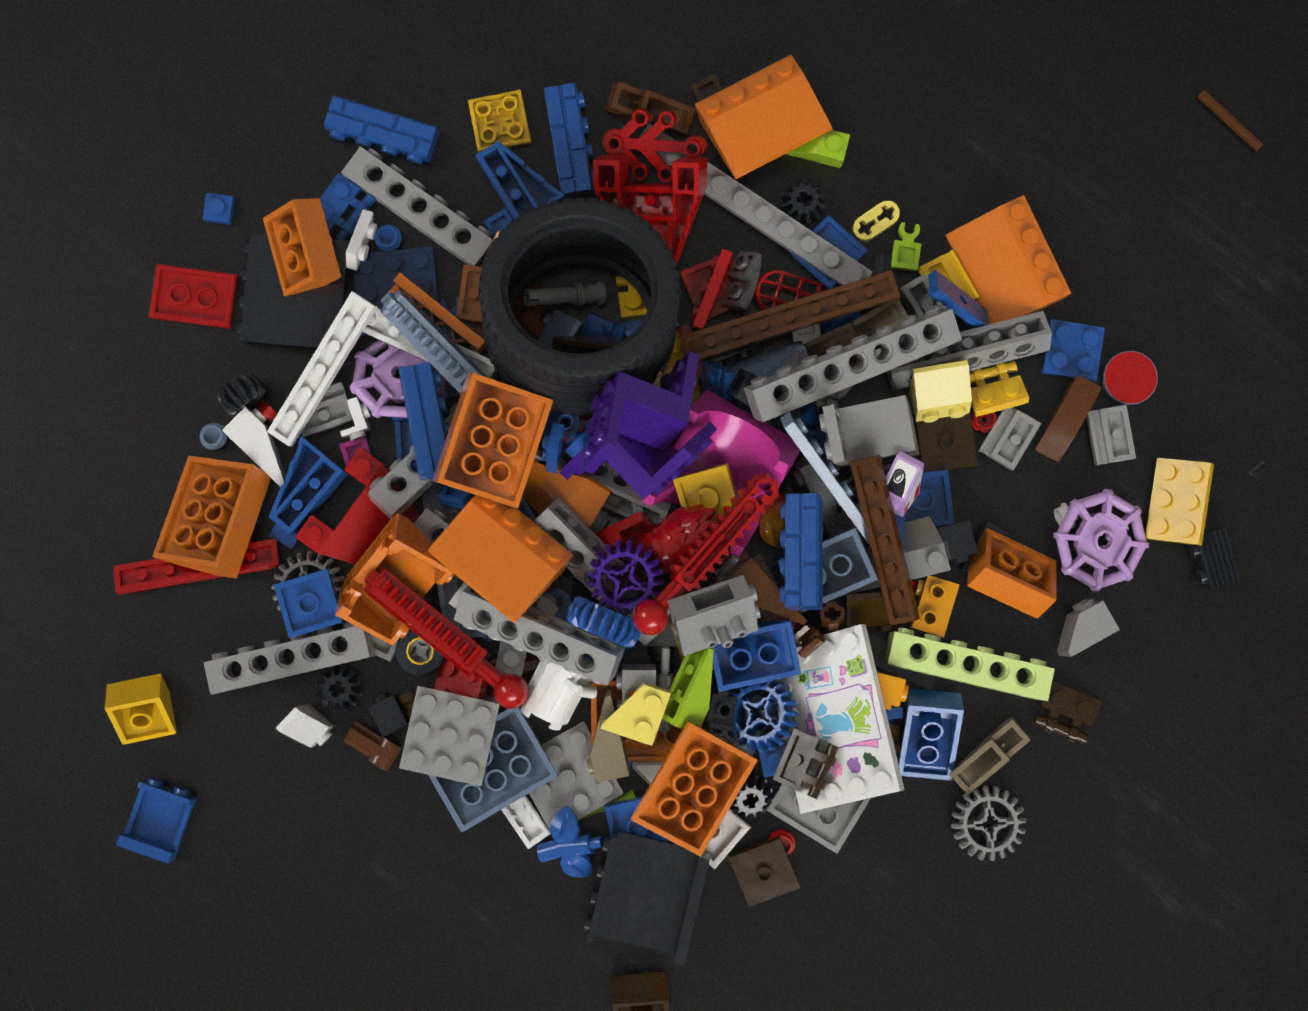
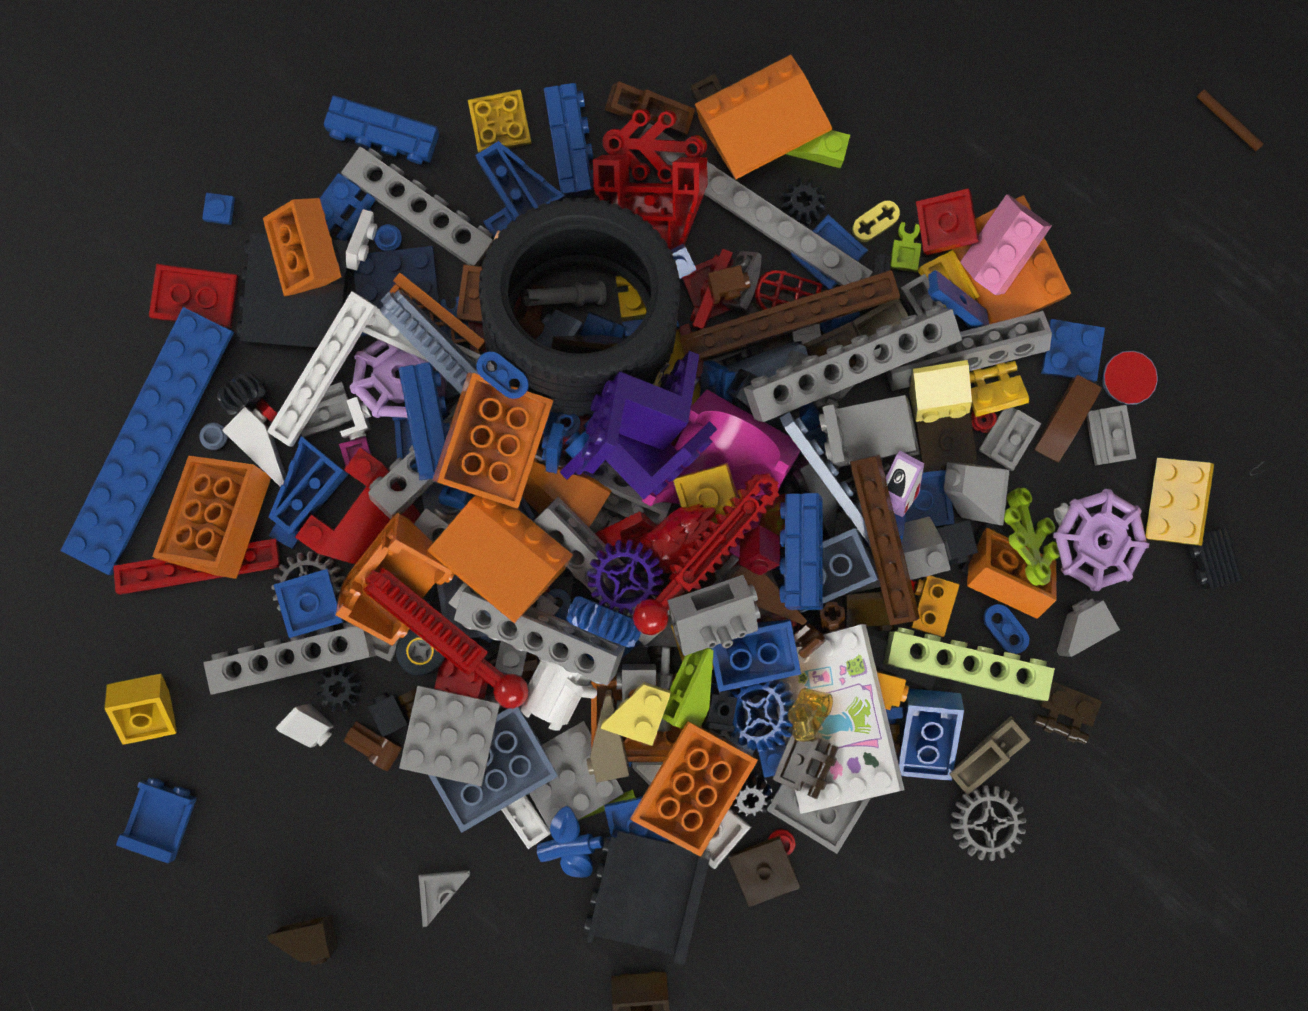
(147, 441): none -> blue plate
(307, 940): none -> dark brown slope
(437, 890): none -> light grey tile
(502, 375): none -> blue plate
(683, 260): none -> plate
(727, 283): none -> reddish brown brick
(759, 550): none -> dark red brick
(809, 713): none -> clear yellow piece
(947, 221): none -> red plate
(977, 491): none -> light grey slope
(1004, 245): none -> bright pink slope
(1005, 628): none -> blue plate
(1038, 567): none -> lime plant

